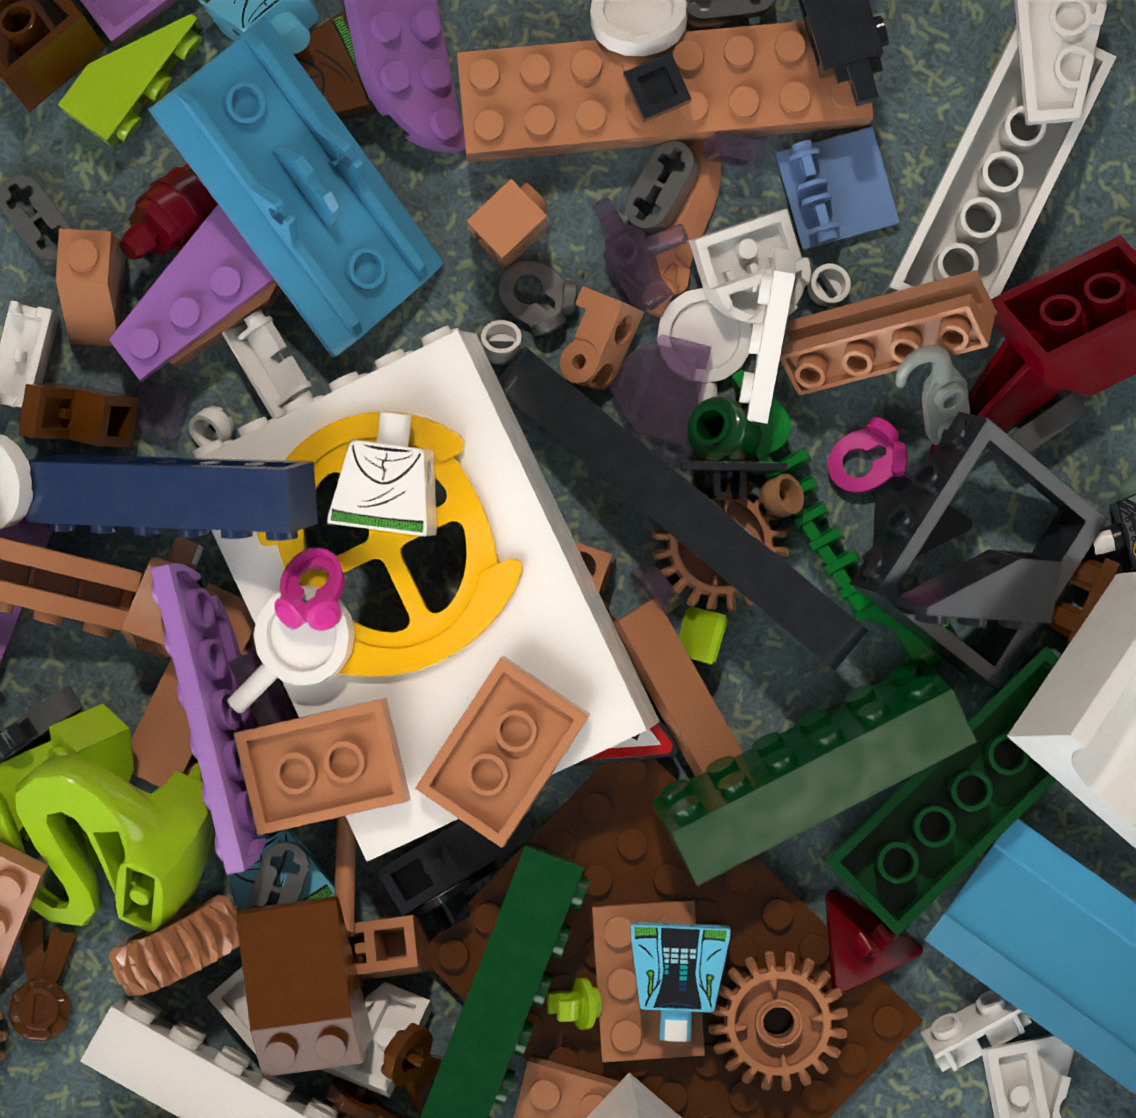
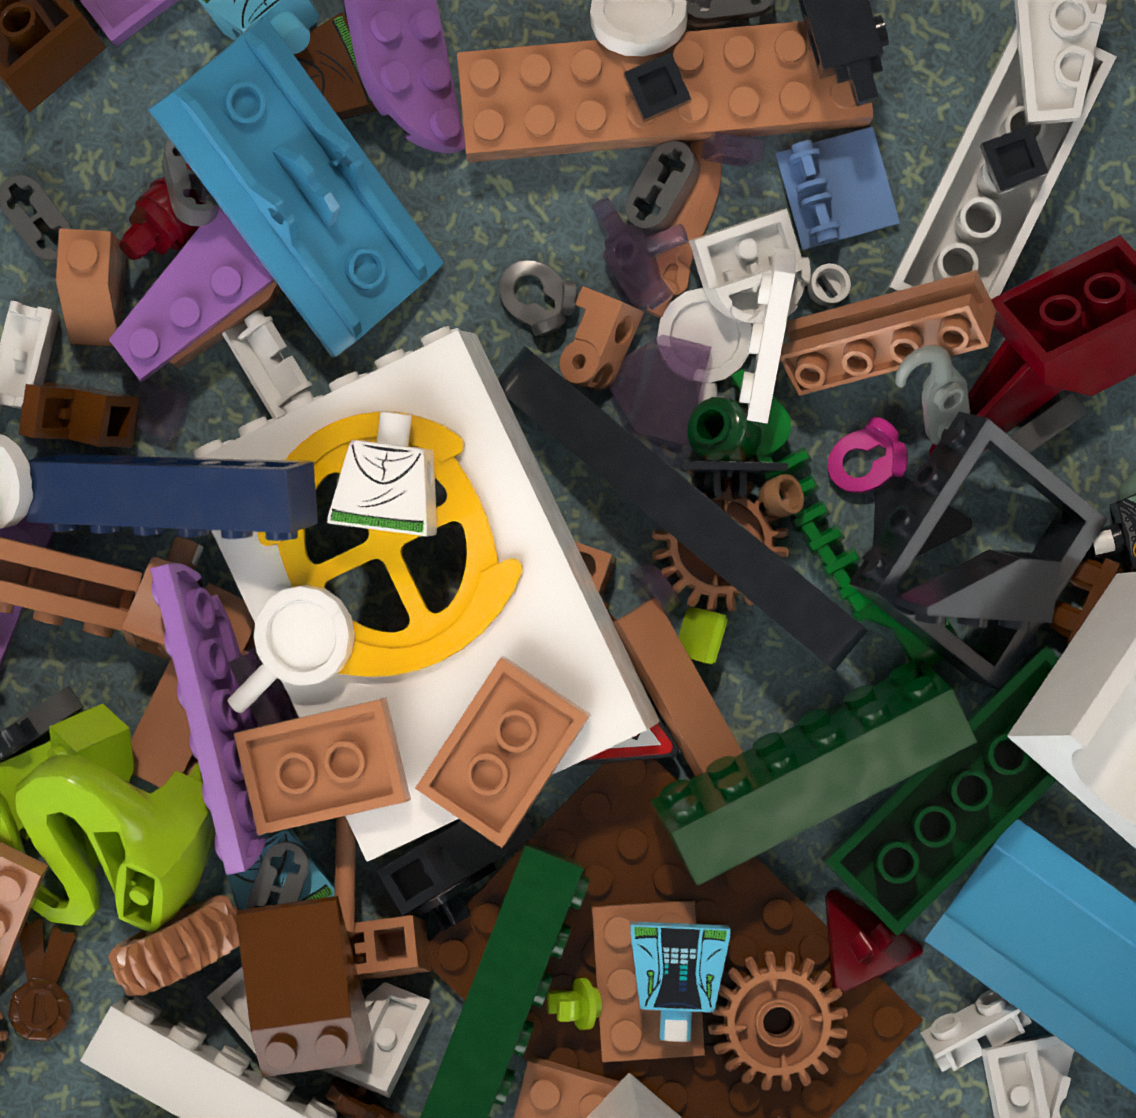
(121, 83): lime slope -> none
(179, 183): none -> dark grey beam
(212, 416): white hinge -> none
(320, 611): dark pink piece -> none
(410, 1063): reddish brown piece -> none
(501, 341): white hinge -> none
(509, 222): nougat brick -> none
(1014, 159): none -> black plate

